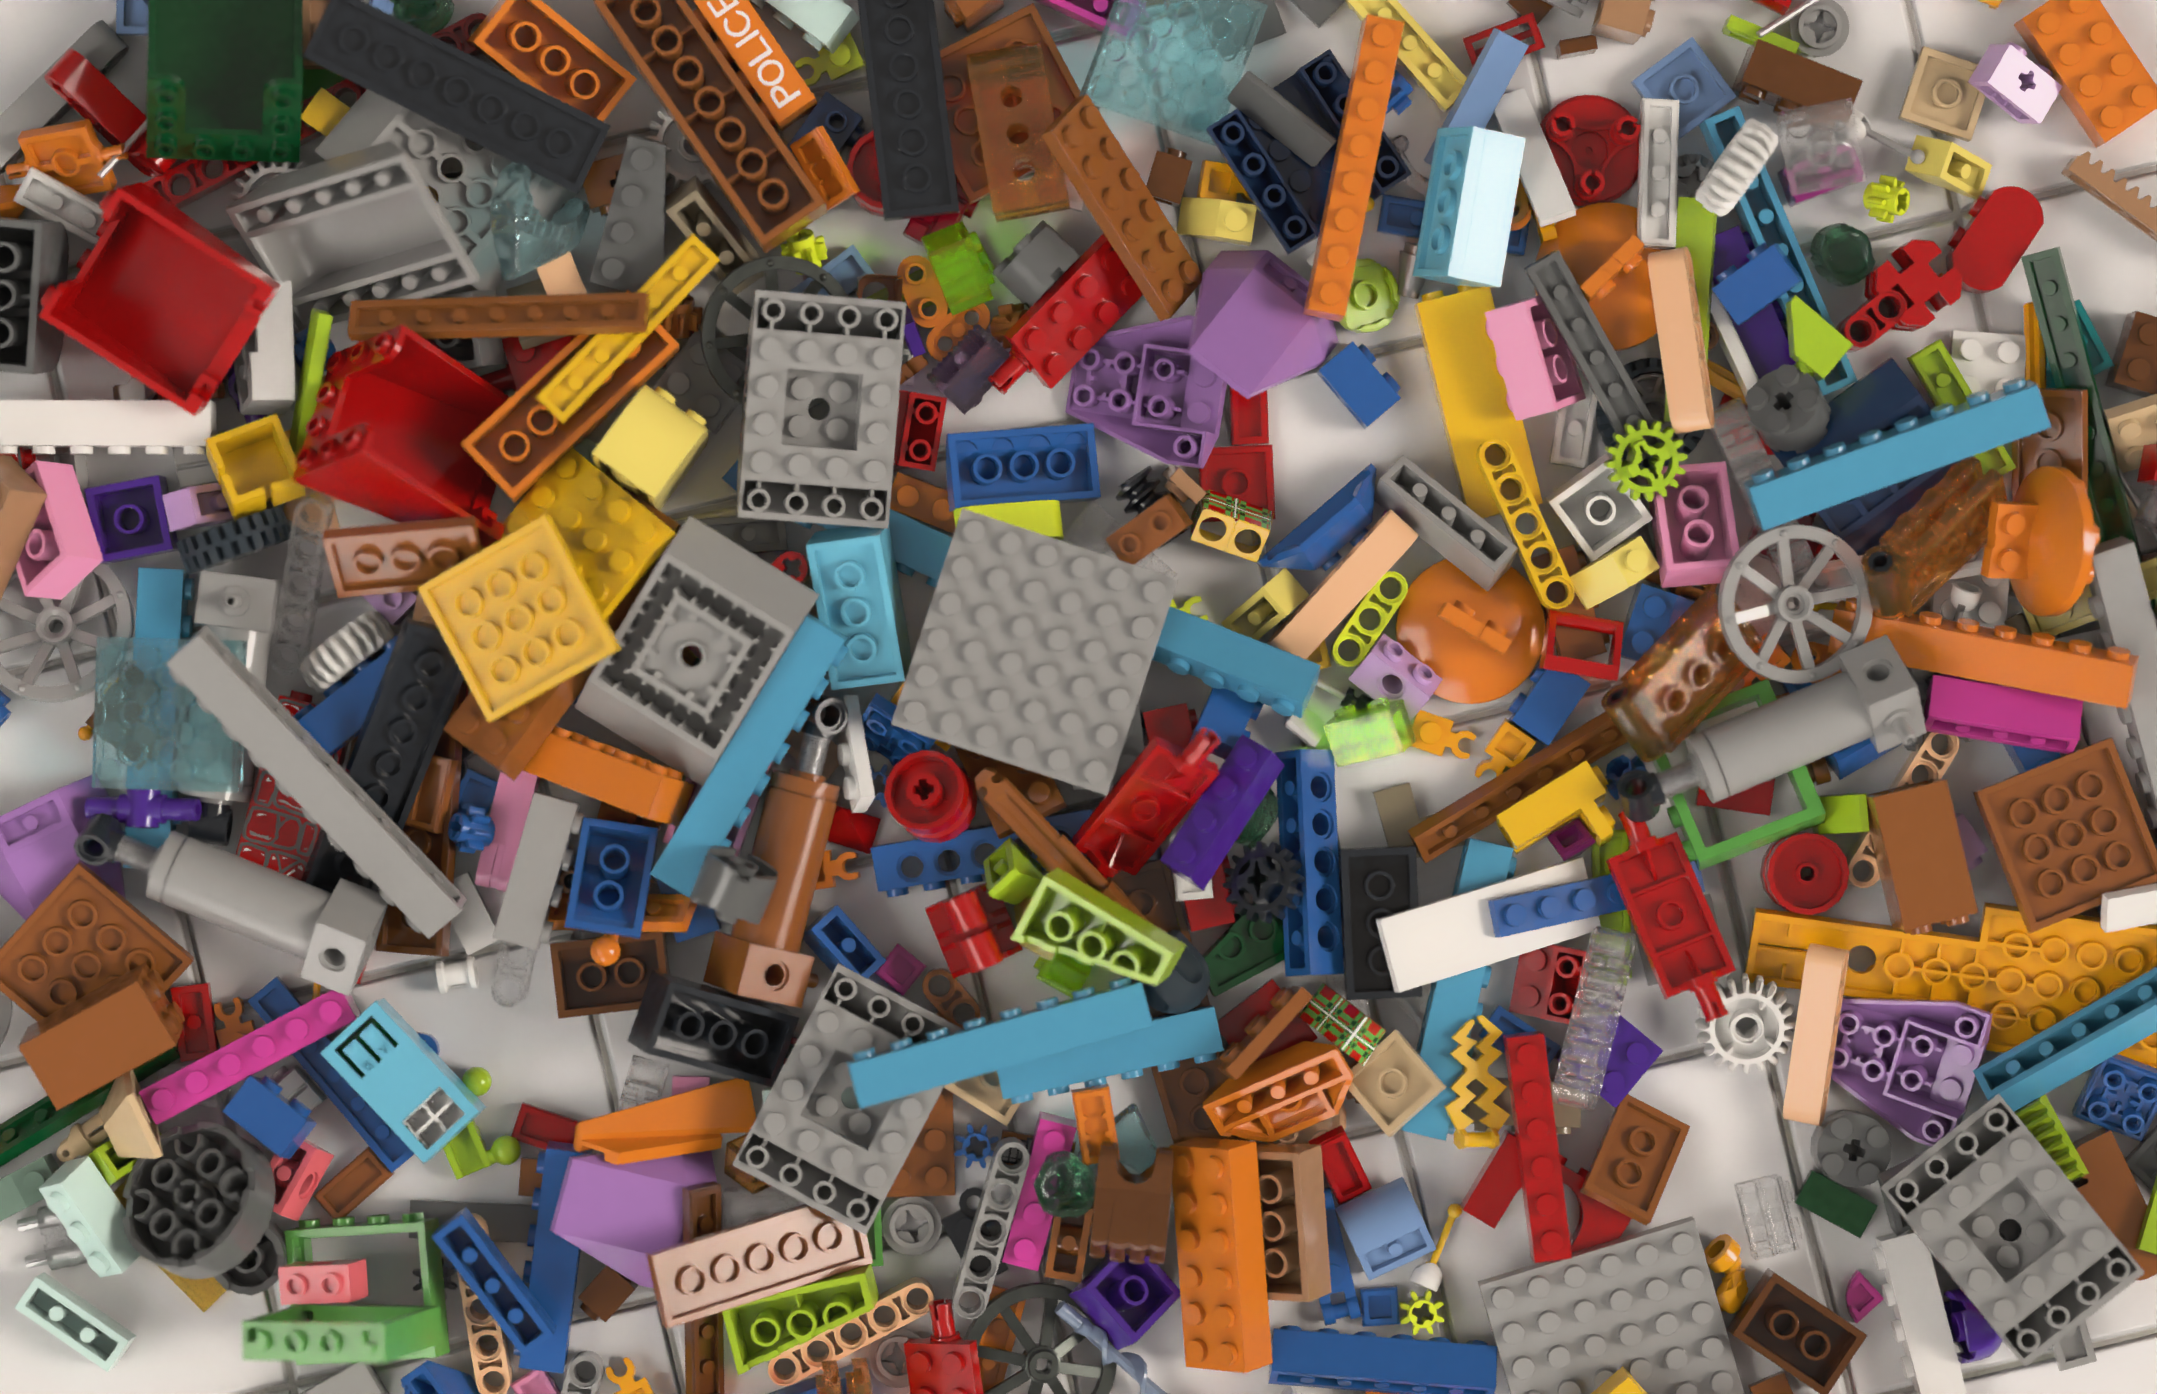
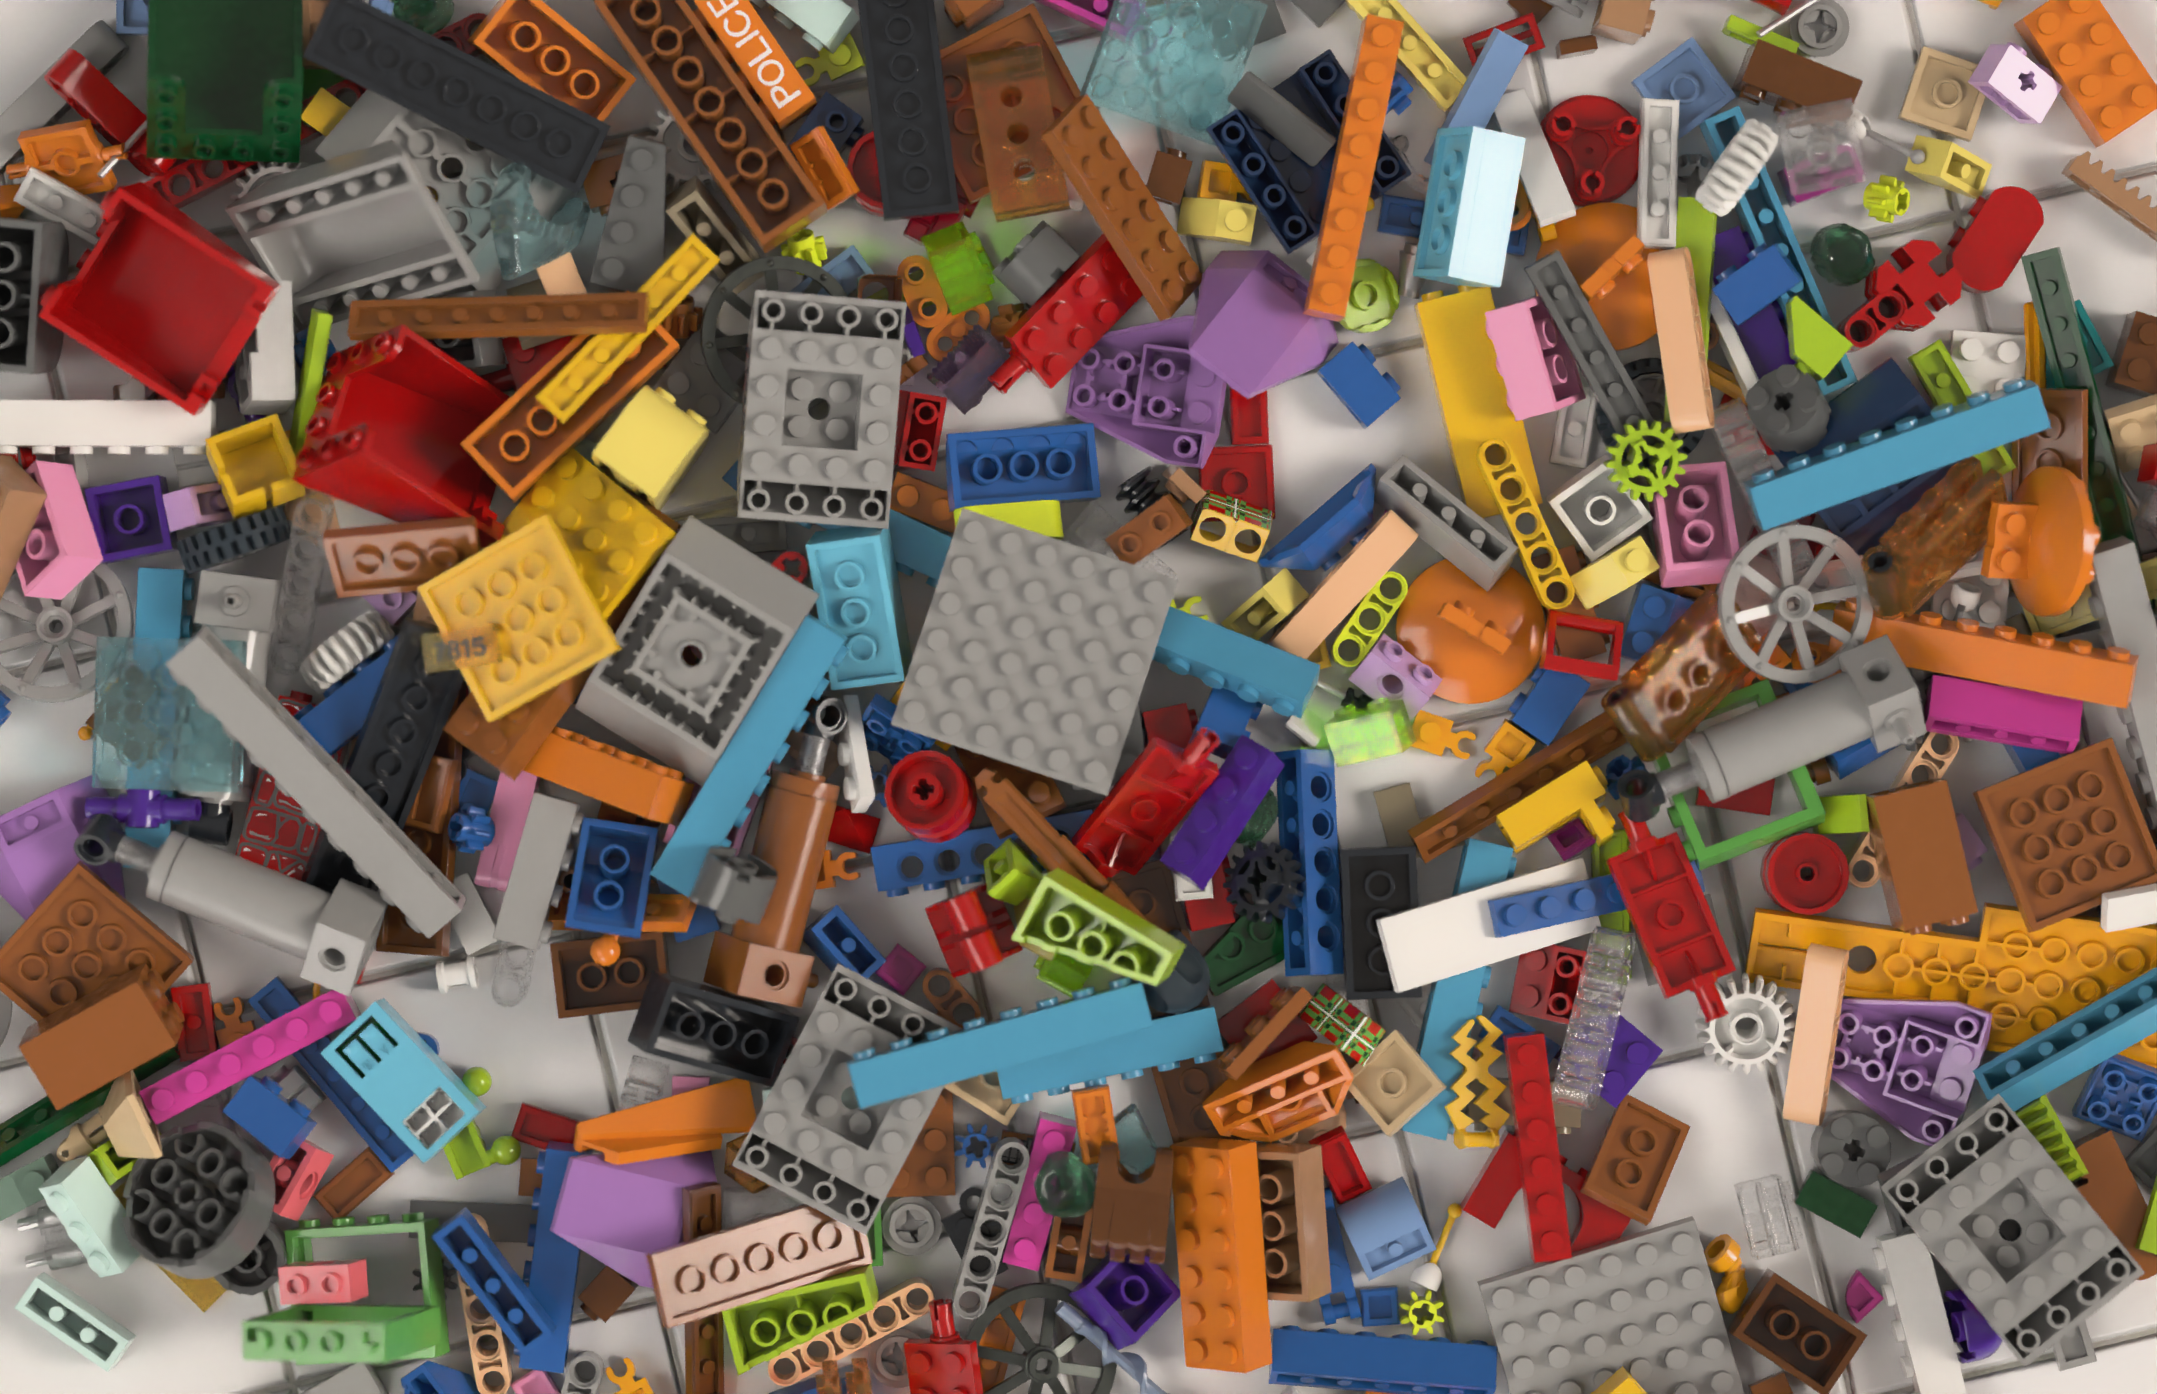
(461, 648): none -> clear yellow tile

